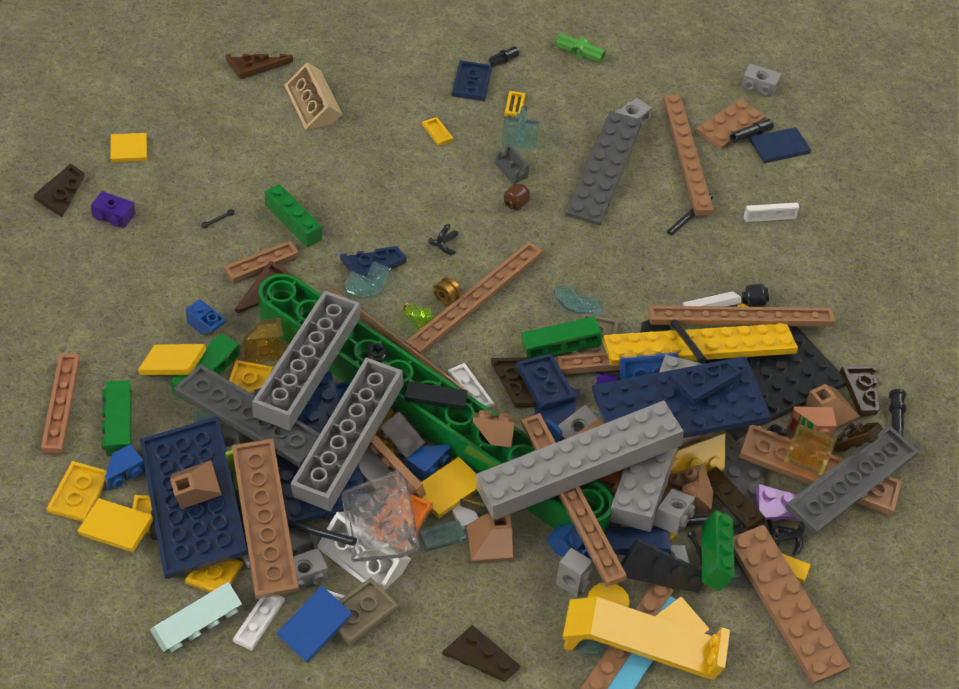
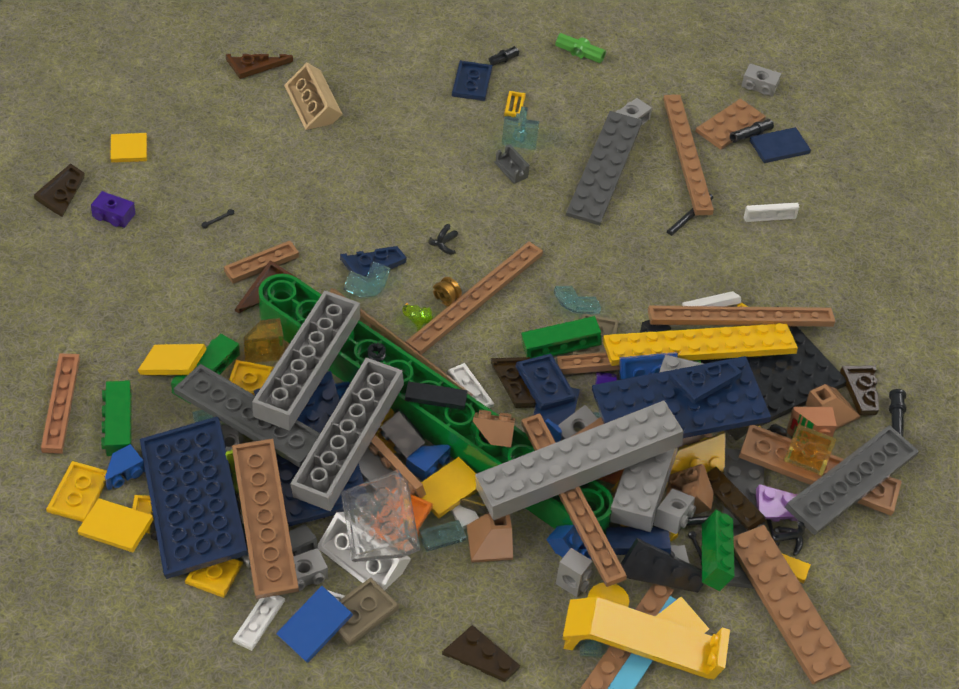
(195, 484): medium nougat slope -> none
(195, 617): light aqua brick -> none
(203, 317): blue slope -> none
(293, 215): green brick -> none
(322, 532): black bar -> none
(437, 131): yellow tile -> none
(516, 196): reddish brown head -> none
(688, 341): black bar -> none
(756, 295): black head -> none
(857, 436): dark brown wing -> none

